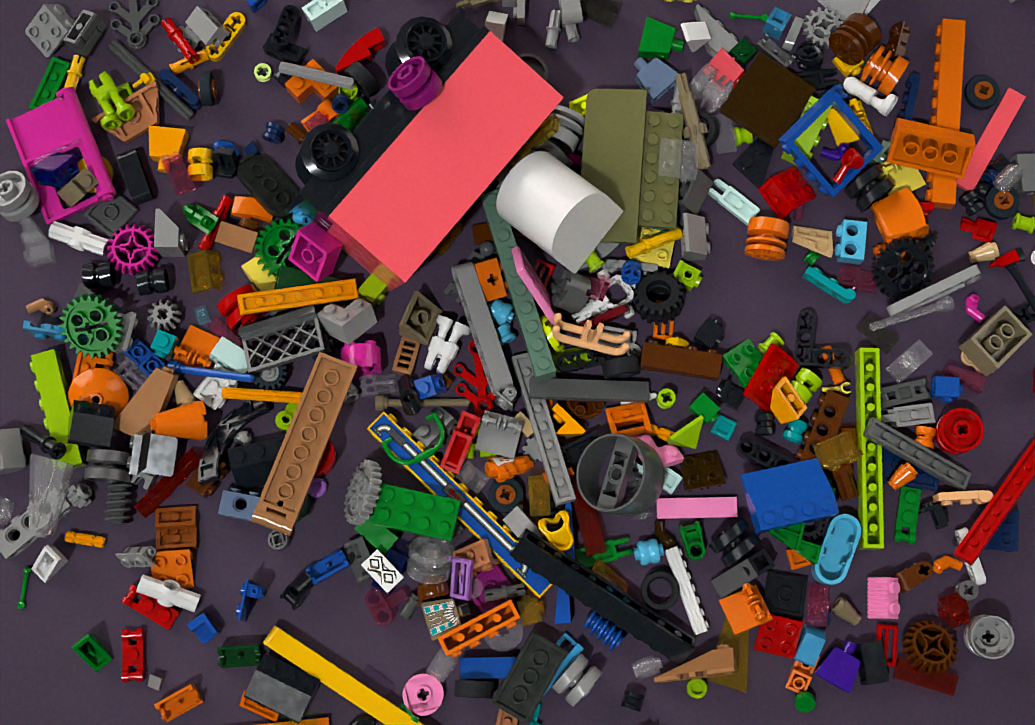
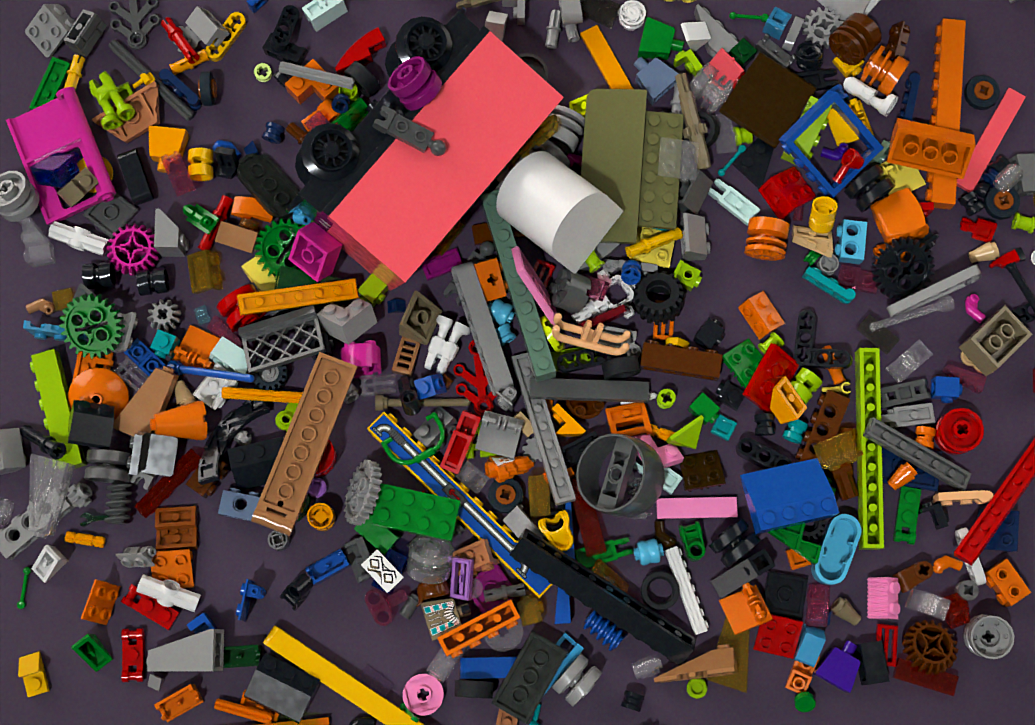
(33, 674): none -> yellow slope
(61, 298): none -> clear yellow tile
(90, 518): none -> clear green hand
(100, 602): none -> orange hinge
(194, 653): none -> light grey slope
(243, 711): none -> orange axle
(321, 517): none -> light orange wheel
(396, 306): none -> dark blue piece
(408, 132): none -> dark grey plate
(441, 265): none -> magenta tile
(605, 59): none -> light orange tile
(632, 15): none -> white wheel
(691, 62): none -> lime bracket
(721, 172): none -> teal hinge
(761, 315): none -> orange bracket
(823, 214): none -> yellow wheel
(829, 263): none -> light grey wheel
(927, 603): none -> clear slope
(1006, 583): none -> orange brick

